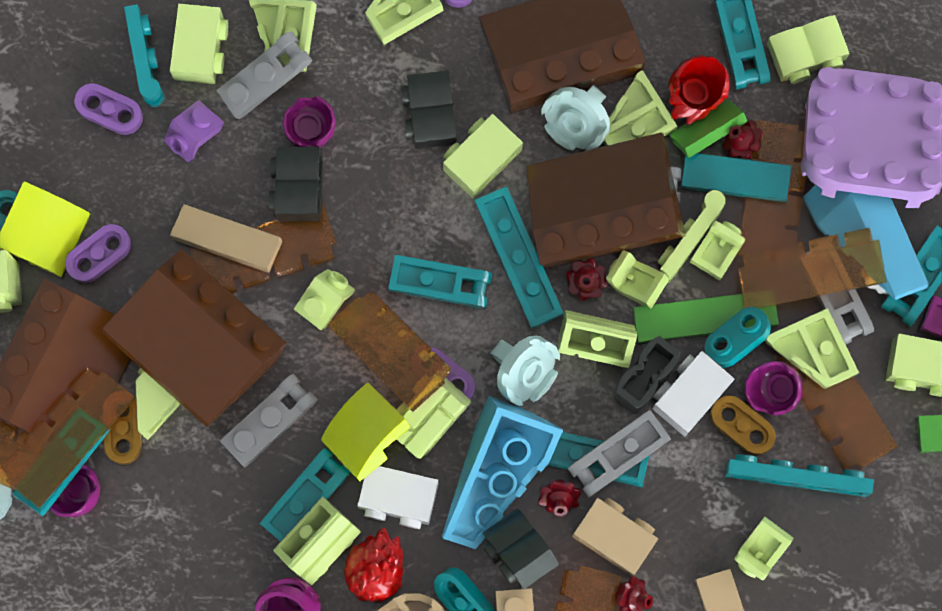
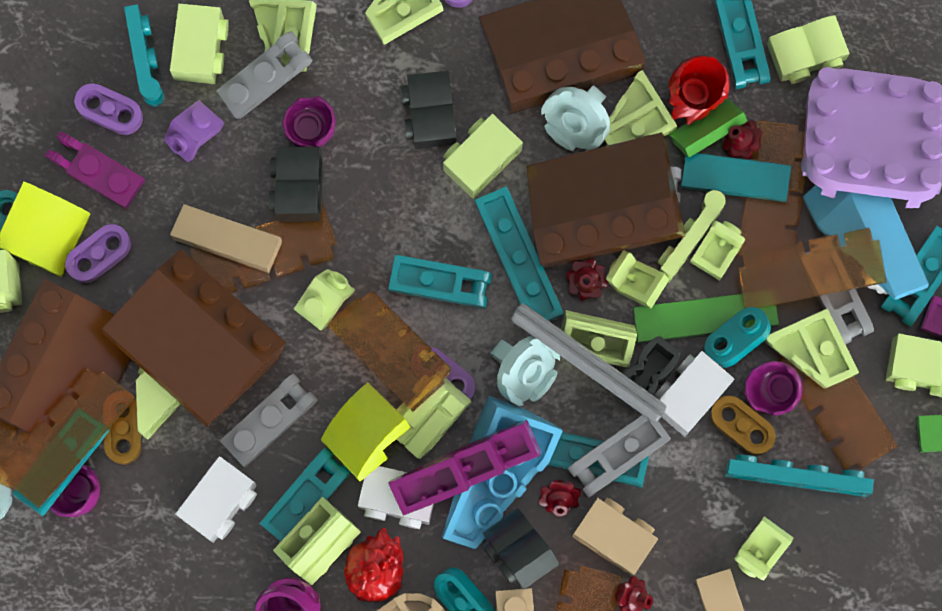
(98, 171): none -> magenta hinge
(217, 500): none -> white brick
(464, 467): none -> magenta slope
(589, 362): none -> light grey axle

